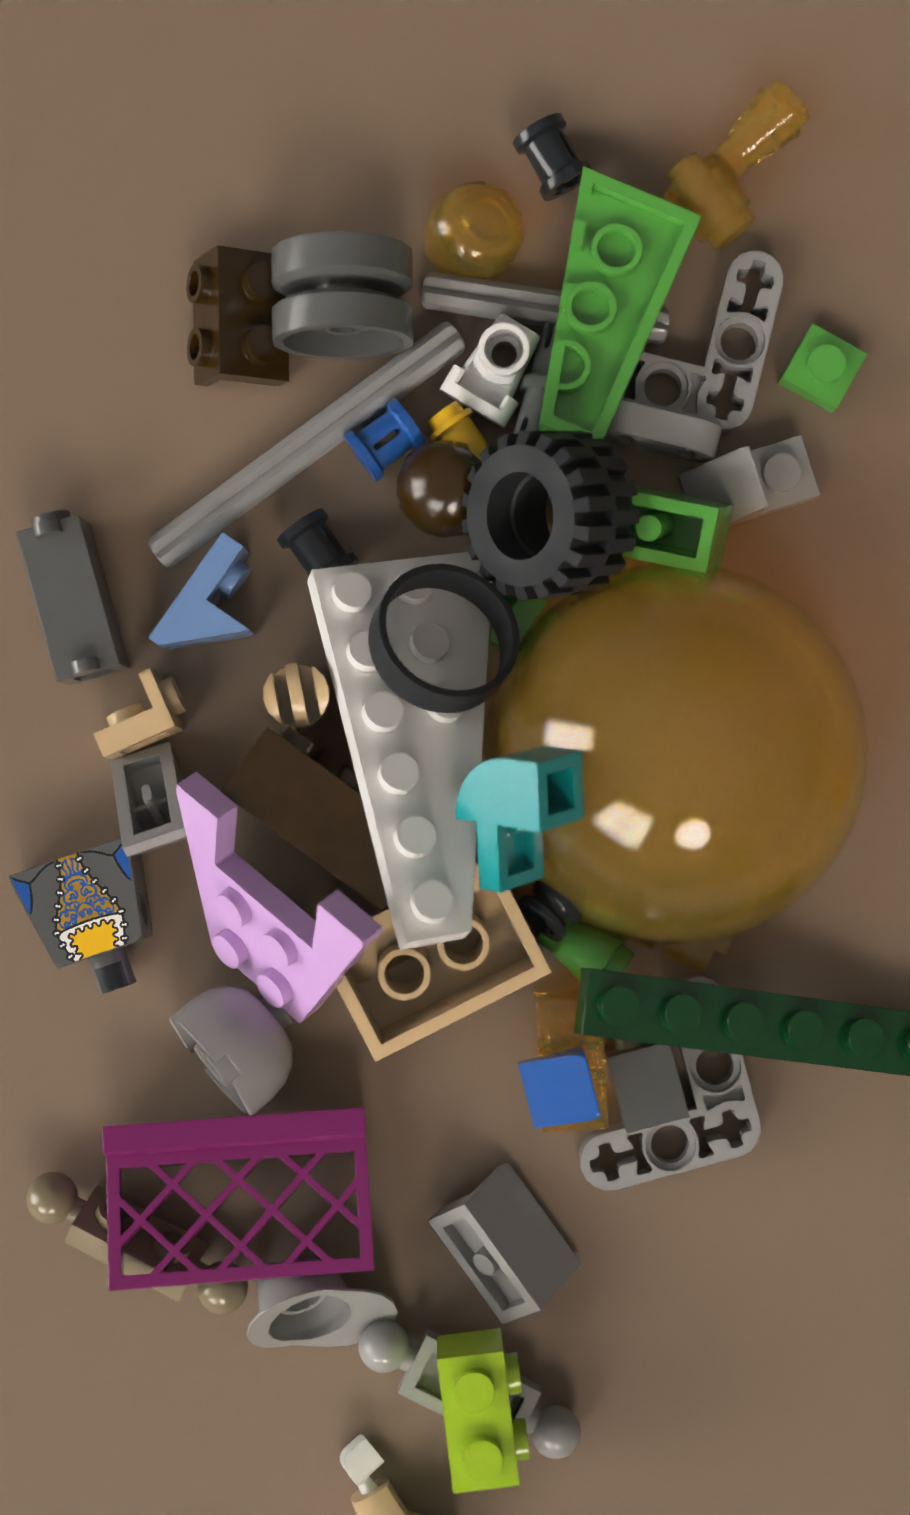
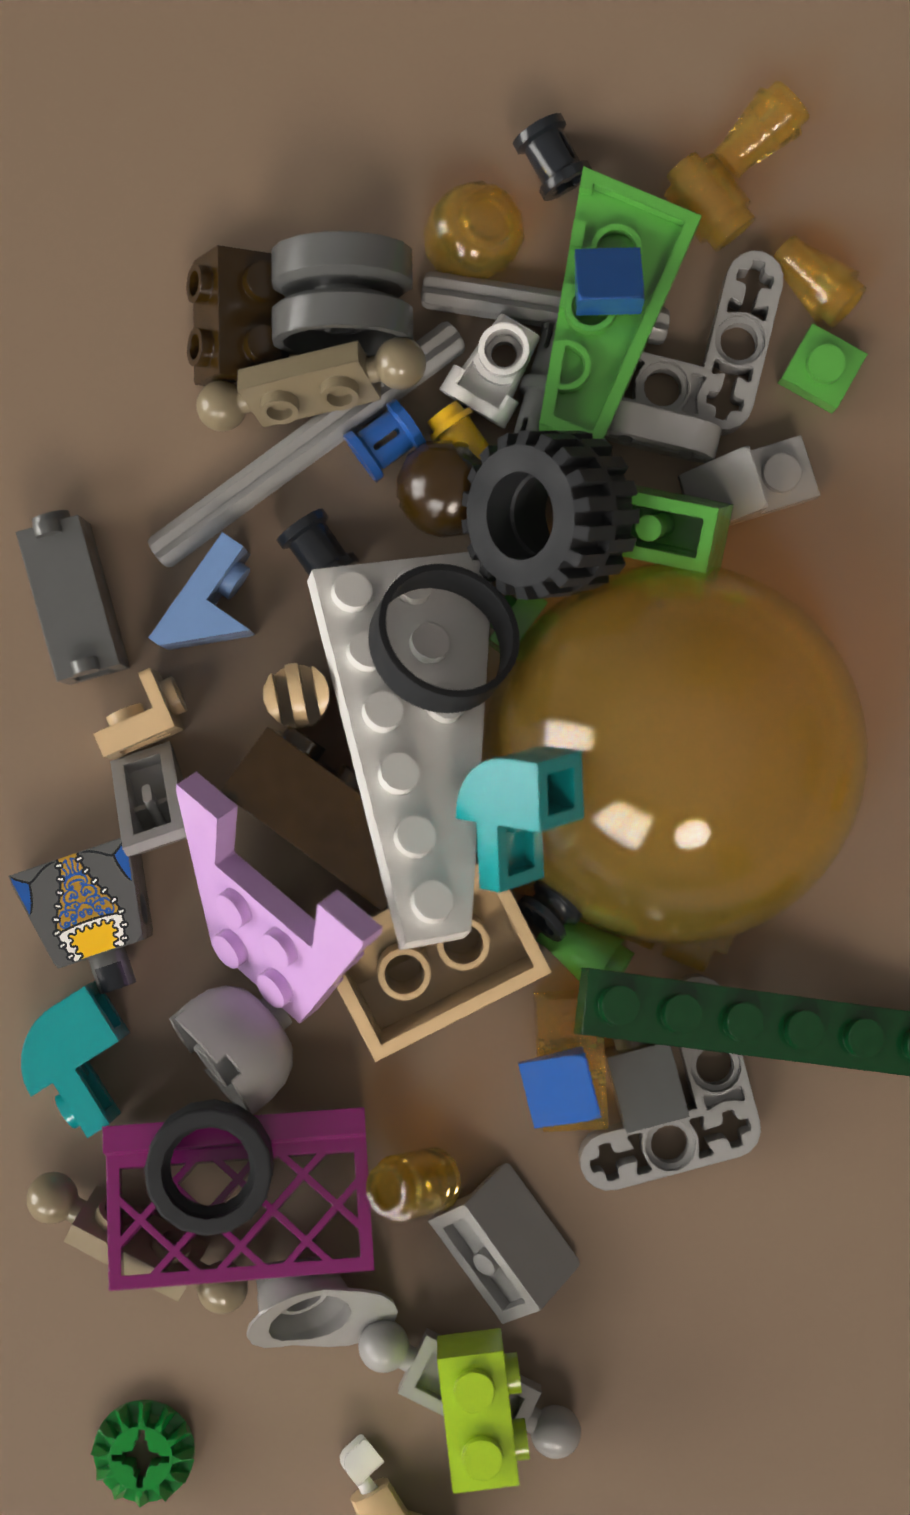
(60, 1052): none -> teal brick
(166, 1435): none -> green gear
(213, 1218): none -> black tyre
(311, 384): none -> dark tan plate
(413, 1184): none -> clear yellow brick
(608, 281): none -> blue slope
(819, 281): none -> clear yellow cone

